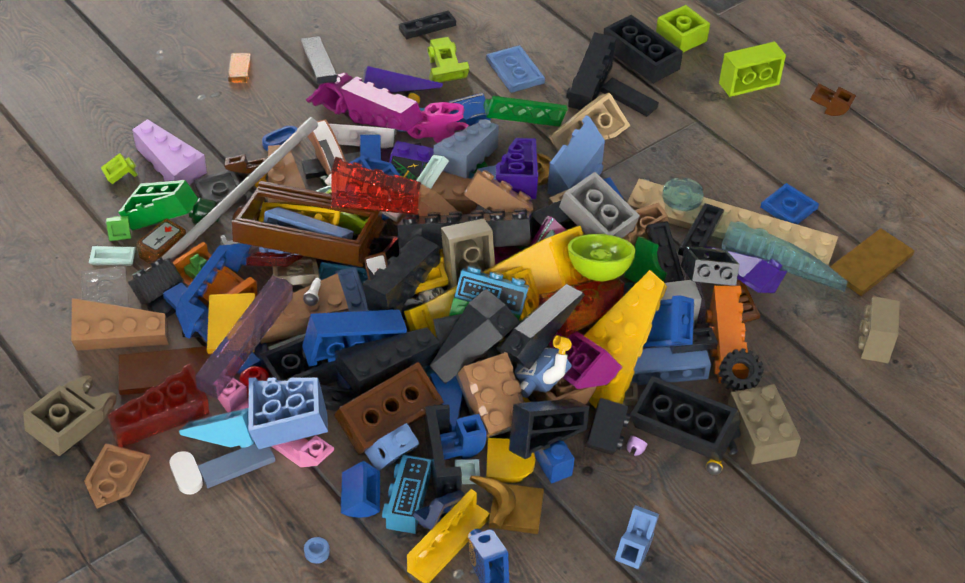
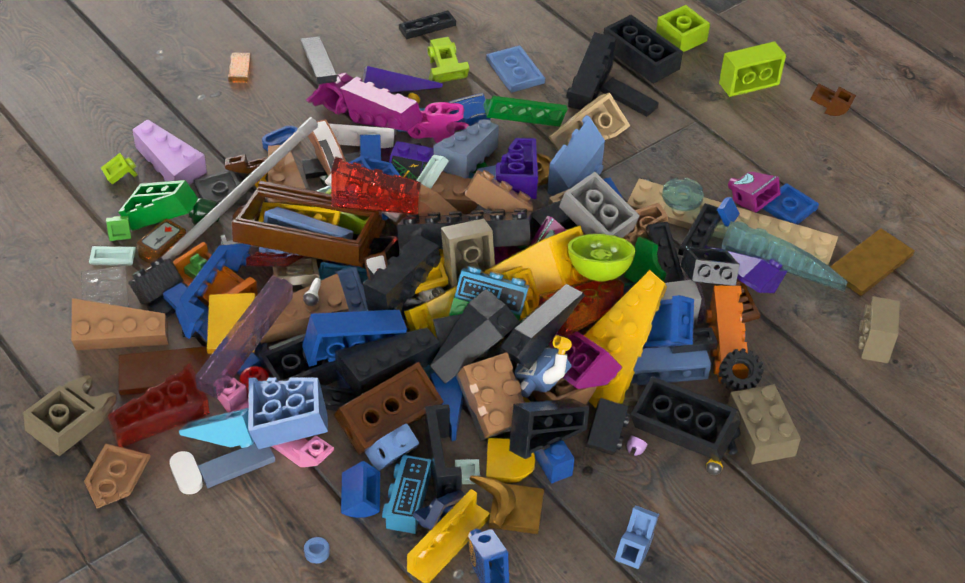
(466, 440): blue brick -> none
(728, 211): none -> blue tile
(754, 190): none -> magenta torso

